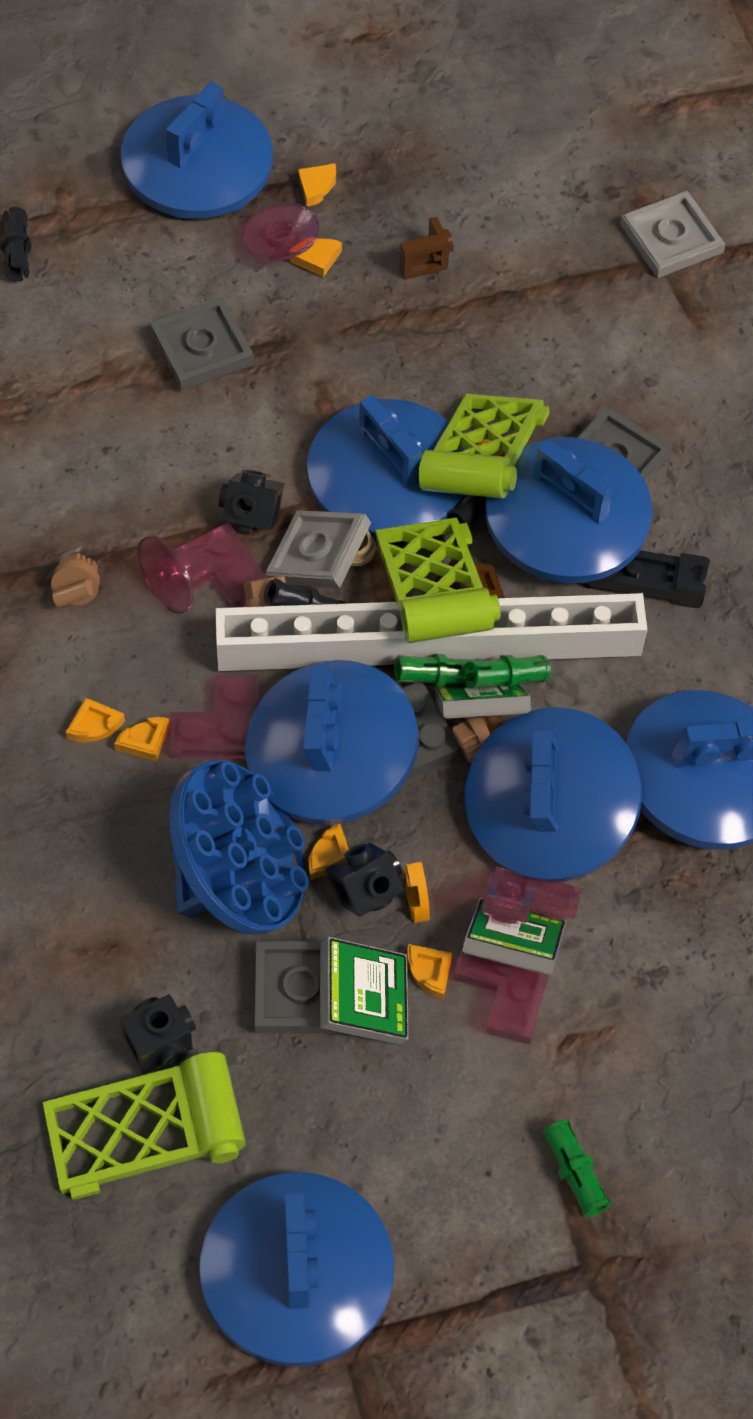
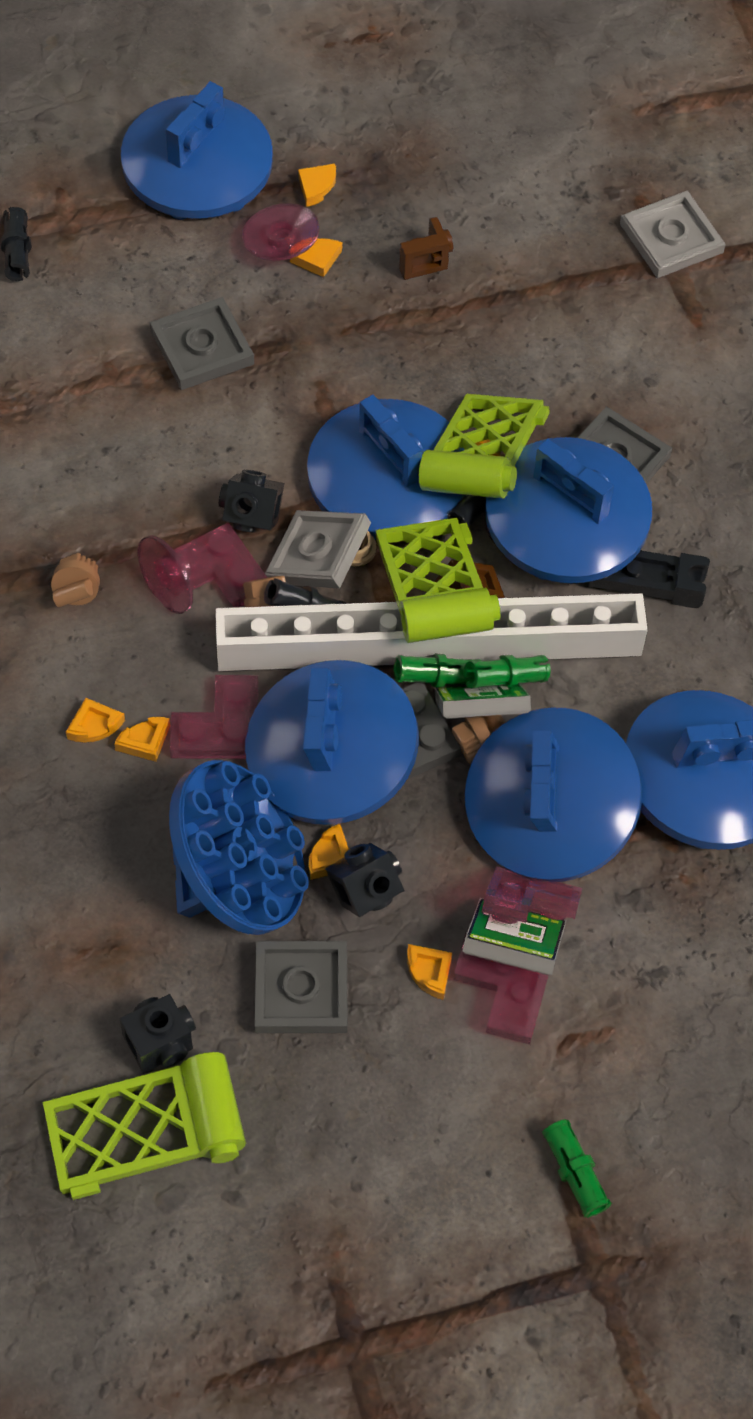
(296, 1269): blue bracket -> none
(363, 991): tile -> none
(416, 892): light orange tile -> none

